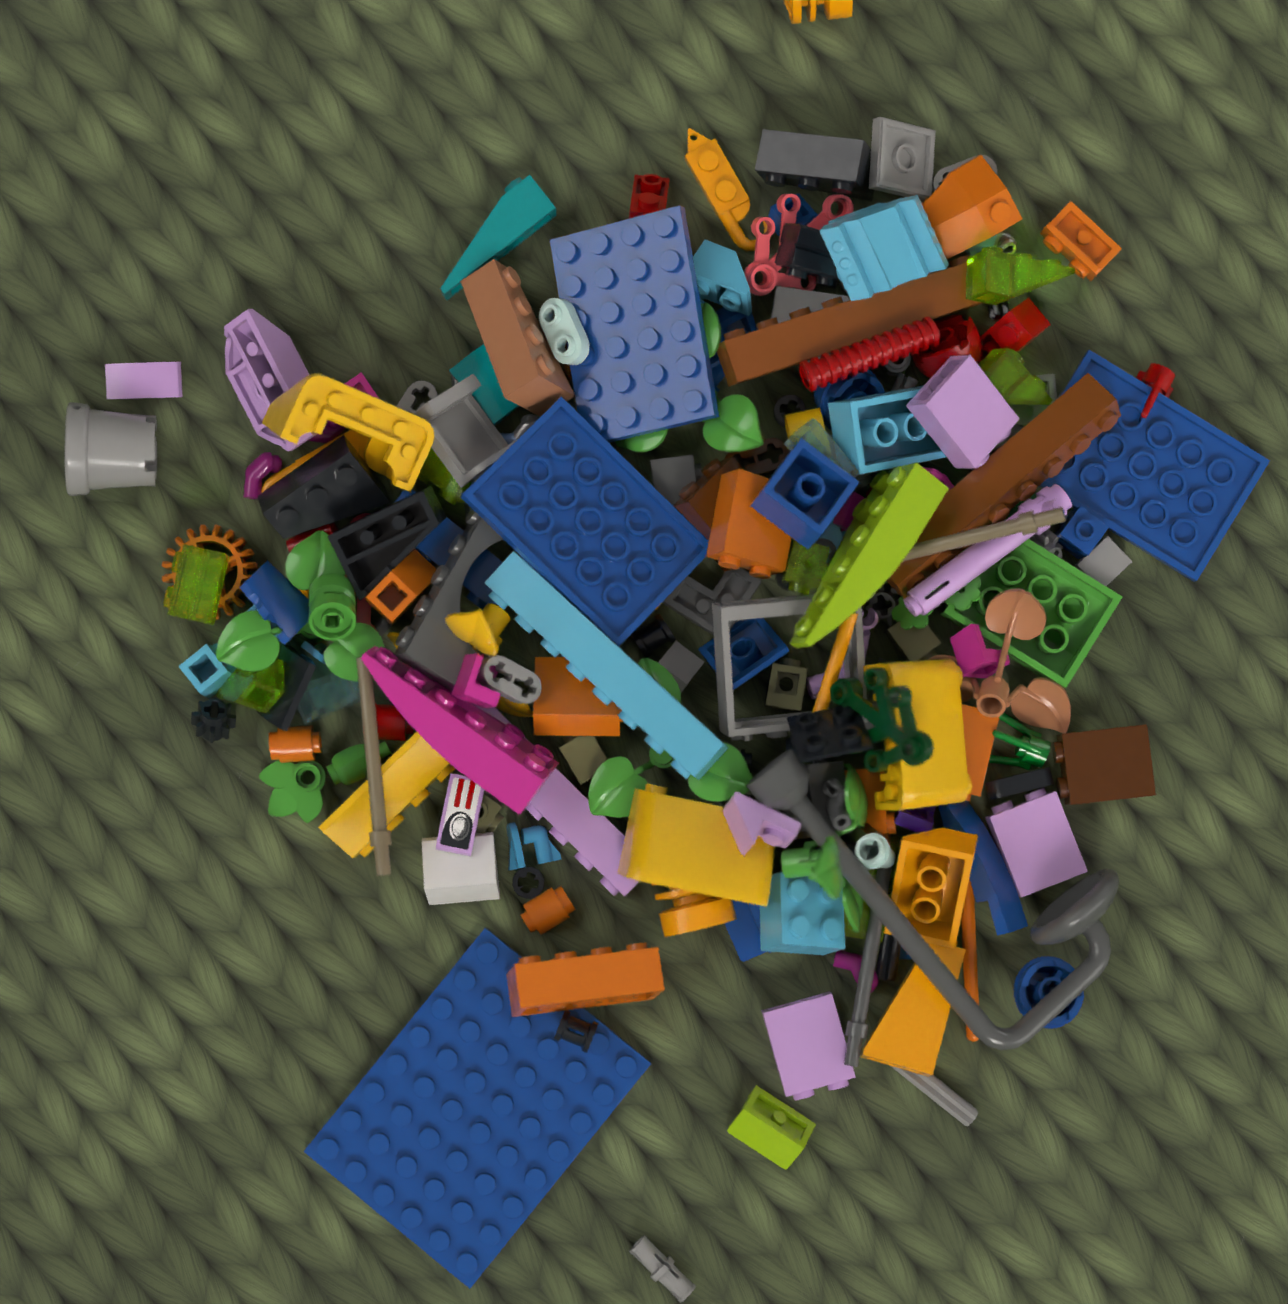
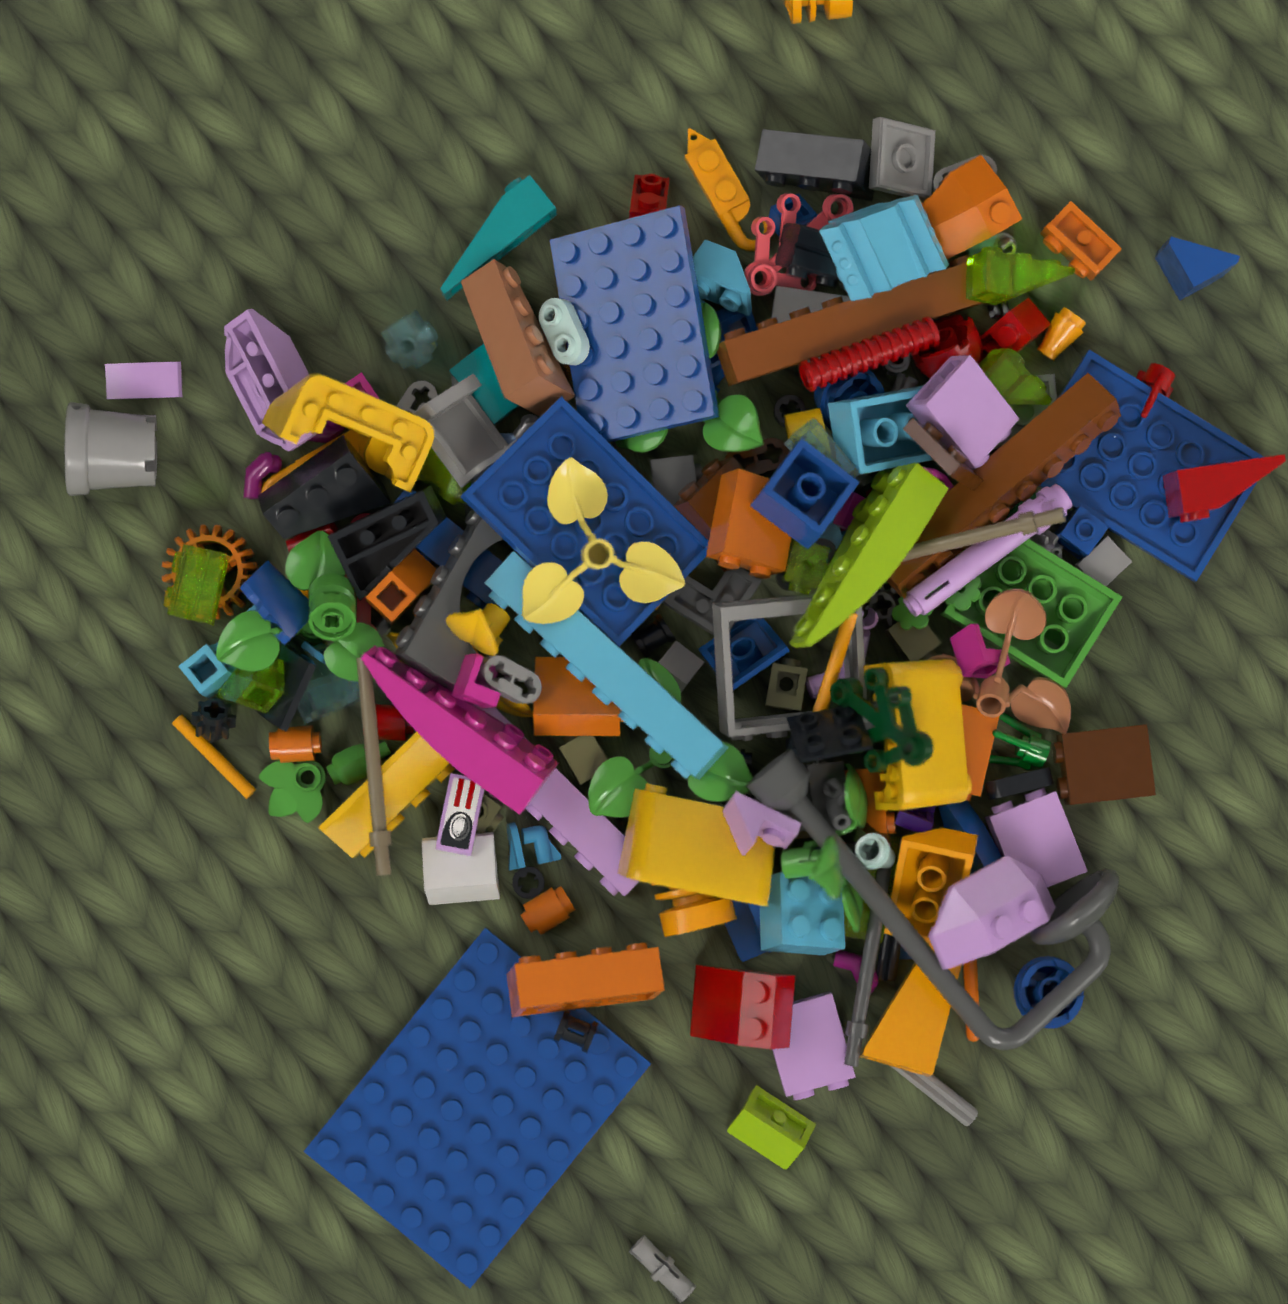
(184, 726): none -> light orange bar
(412, 329): none -> clear light blue brick
(548, 590): none -> light yellow plant
(742, 1007): none -> red slope
(949, 459): none -> reddish brown wing
(989, 911): none -> lavender wedge
(1061, 333): none -> light orange cone
(1192, 265): none -> blue slope
(1201, 489): none -> red slope

